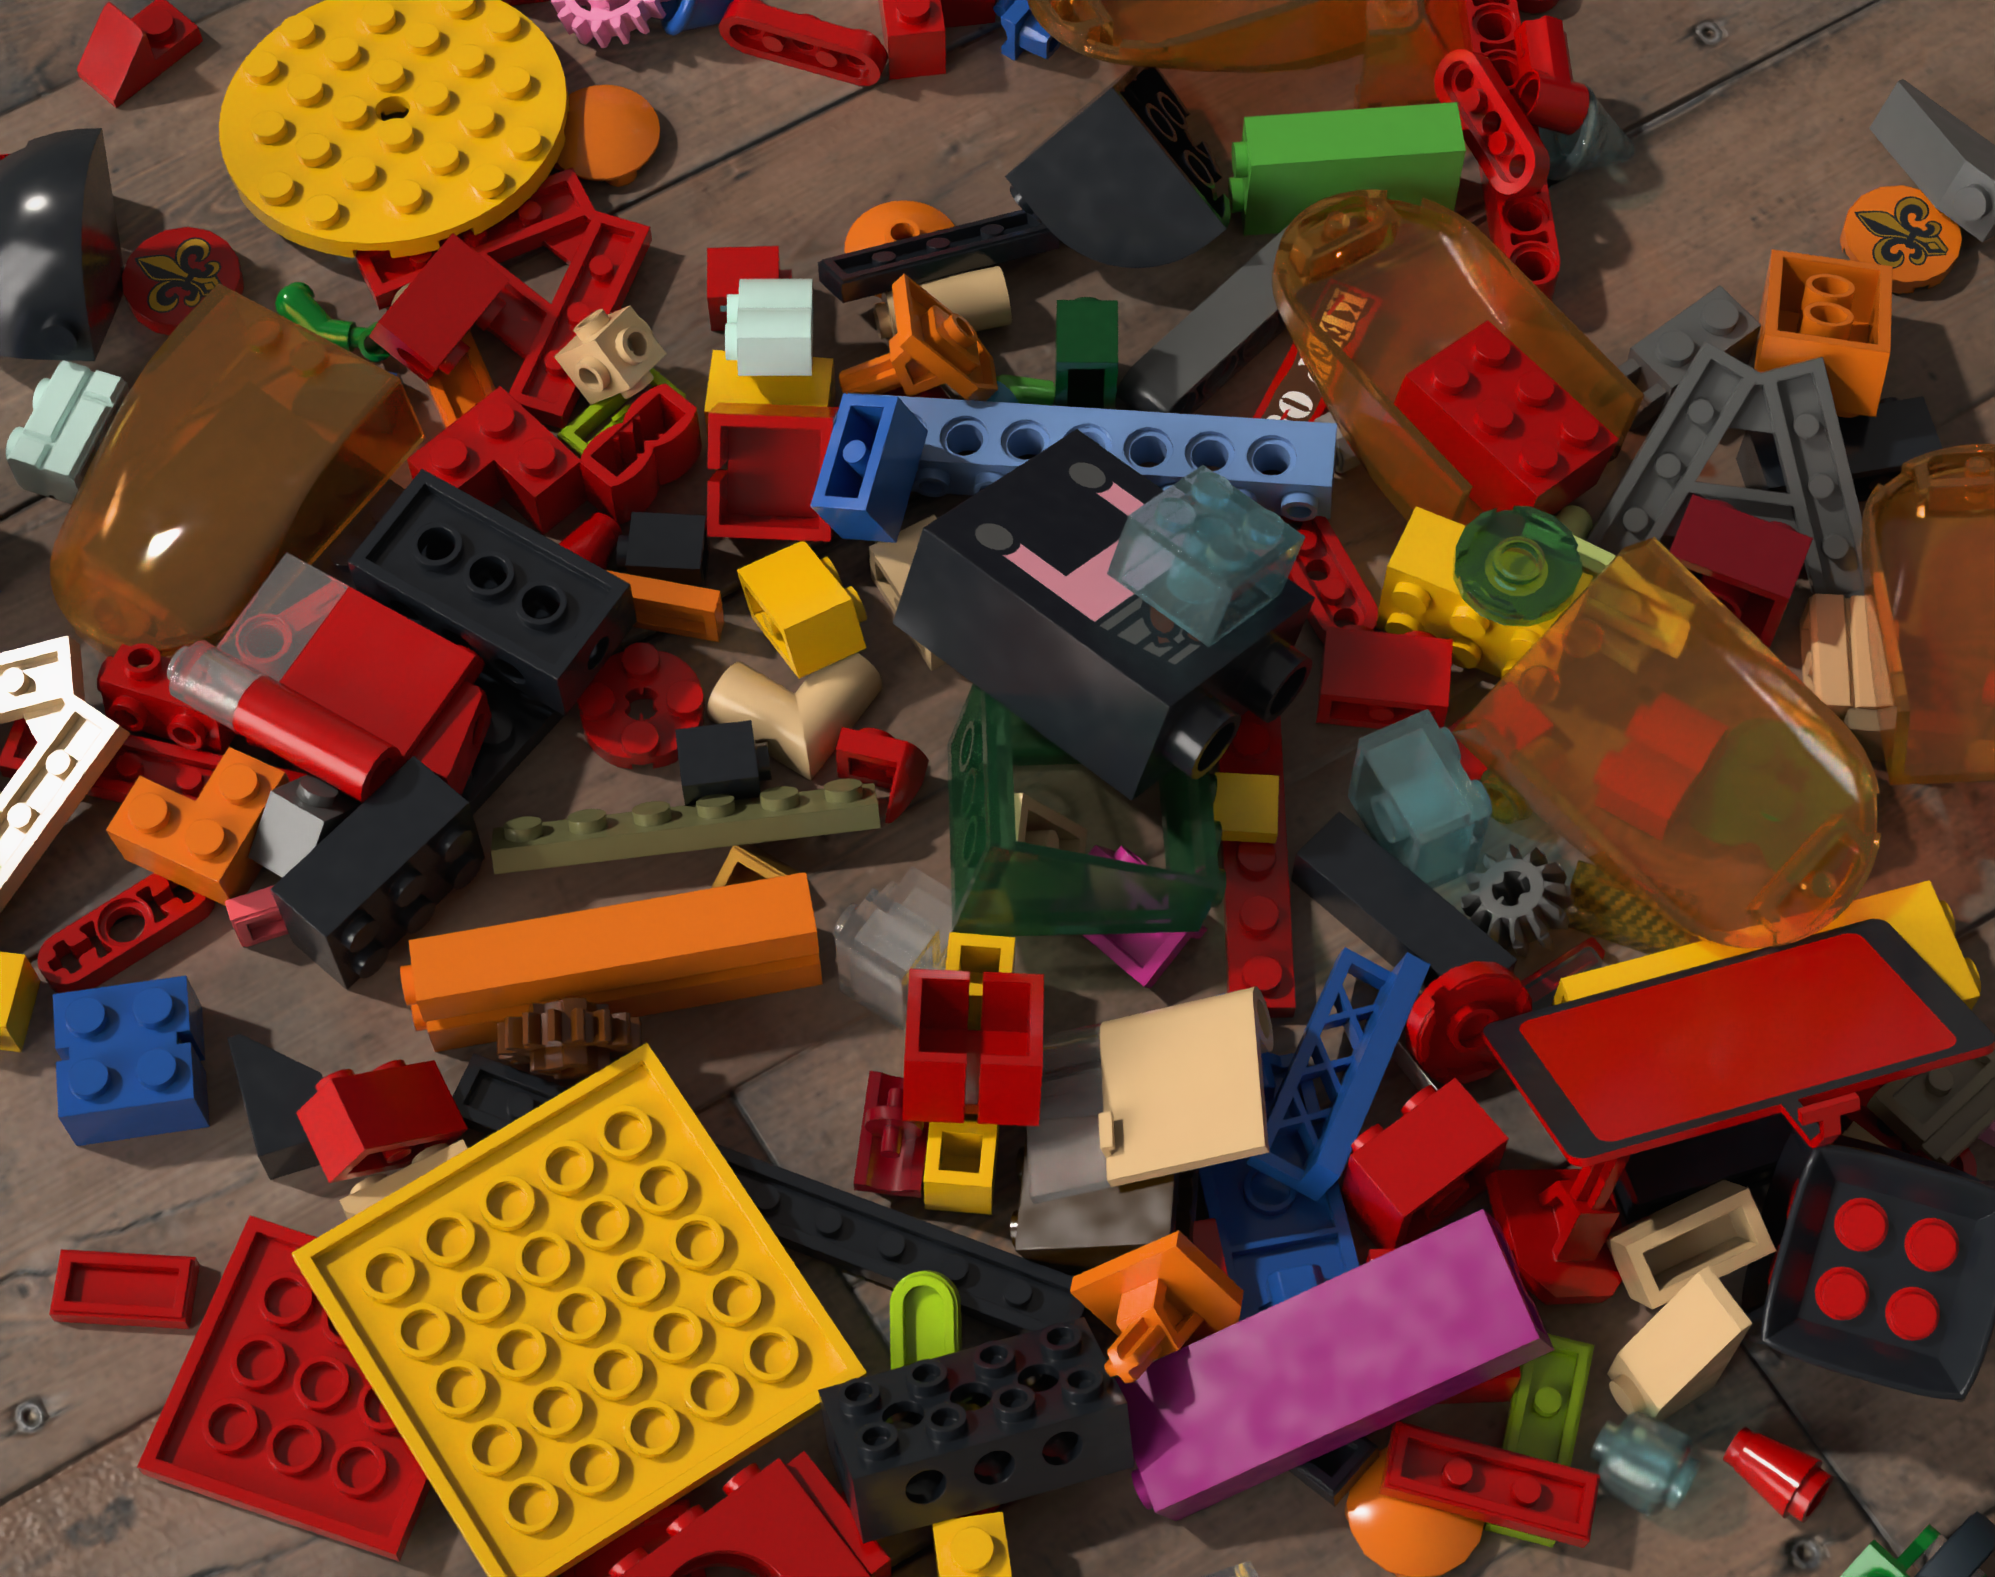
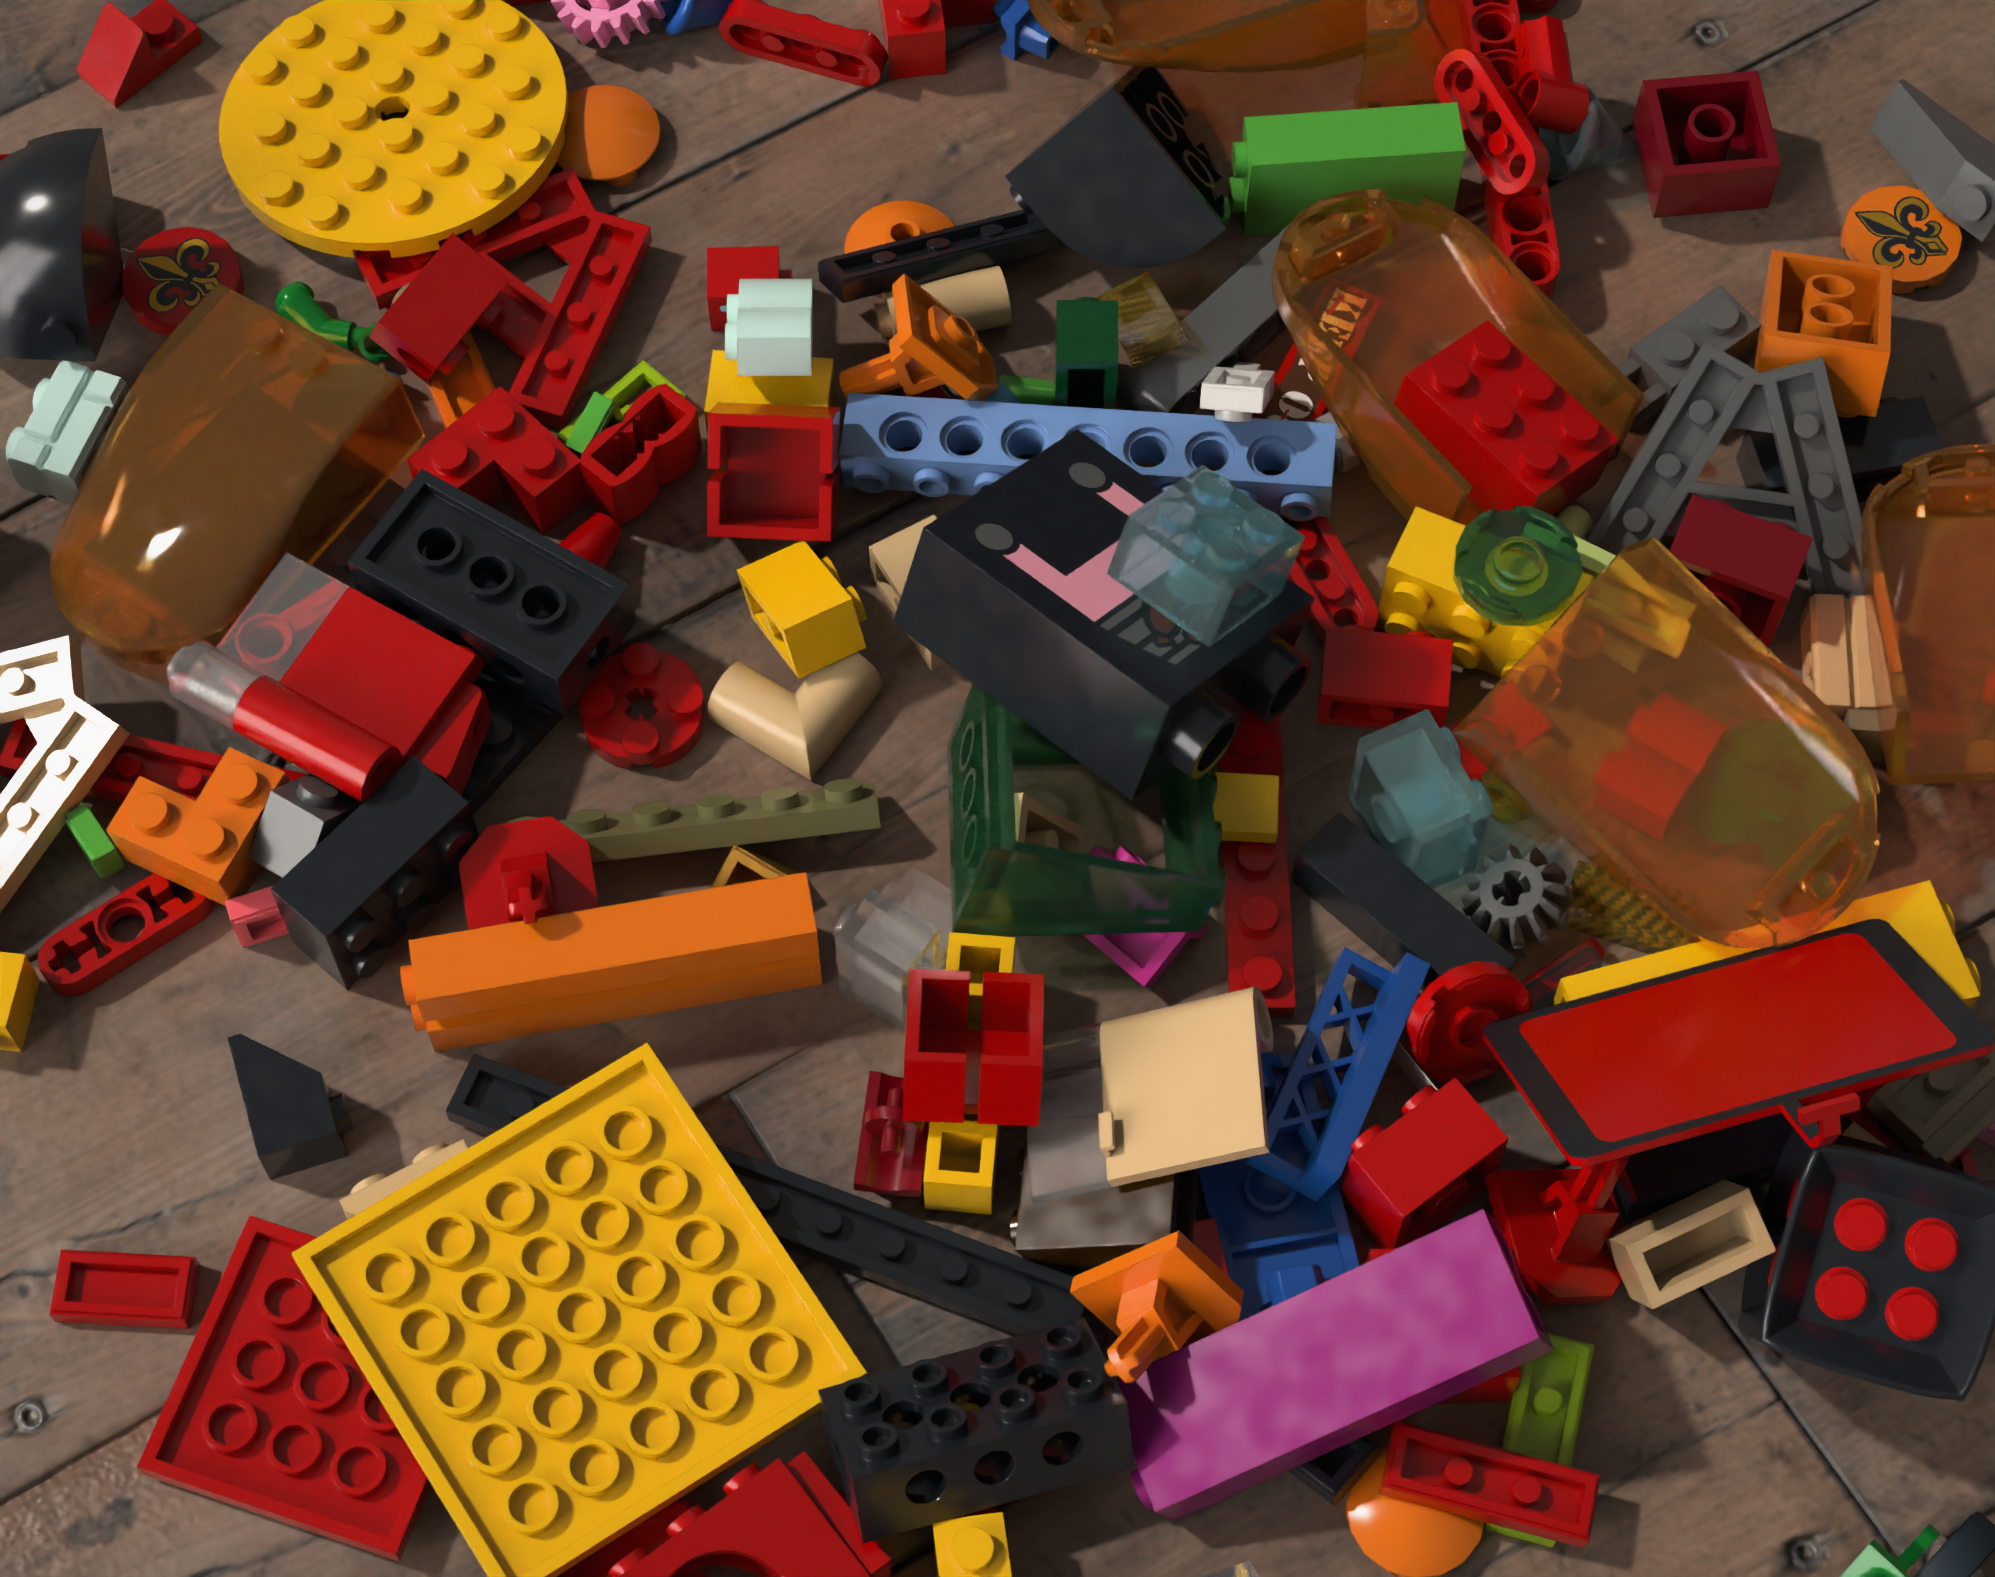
(94, 842): none -> bright green tile
(125, 1062): blue piece -> none
(142, 701): red brick -> none
(379, 1118): red brick -> none
(526, 873): none -> red piece
(568, 1038): reddish brown gear -> none
(596, 417): none -> bright green tile
(611, 355): tan brick -> none
(666, 548): black brick -> none
(676, 607): orange tile -> none
(721, 761): black brick -> none
(869, 467): blue brick -> none
(882, 760): red plate -> none
(924, 1318): lime tile -> none
(1144, 319): none -> clear yellow tile
(1237, 391): none -> white hinge
(1645, 1463): clear light blue head -> none
(1679, 1349): tan slope -> none
(1706, 144): none -> dark red brick
(1780, 1474): red cone -> none

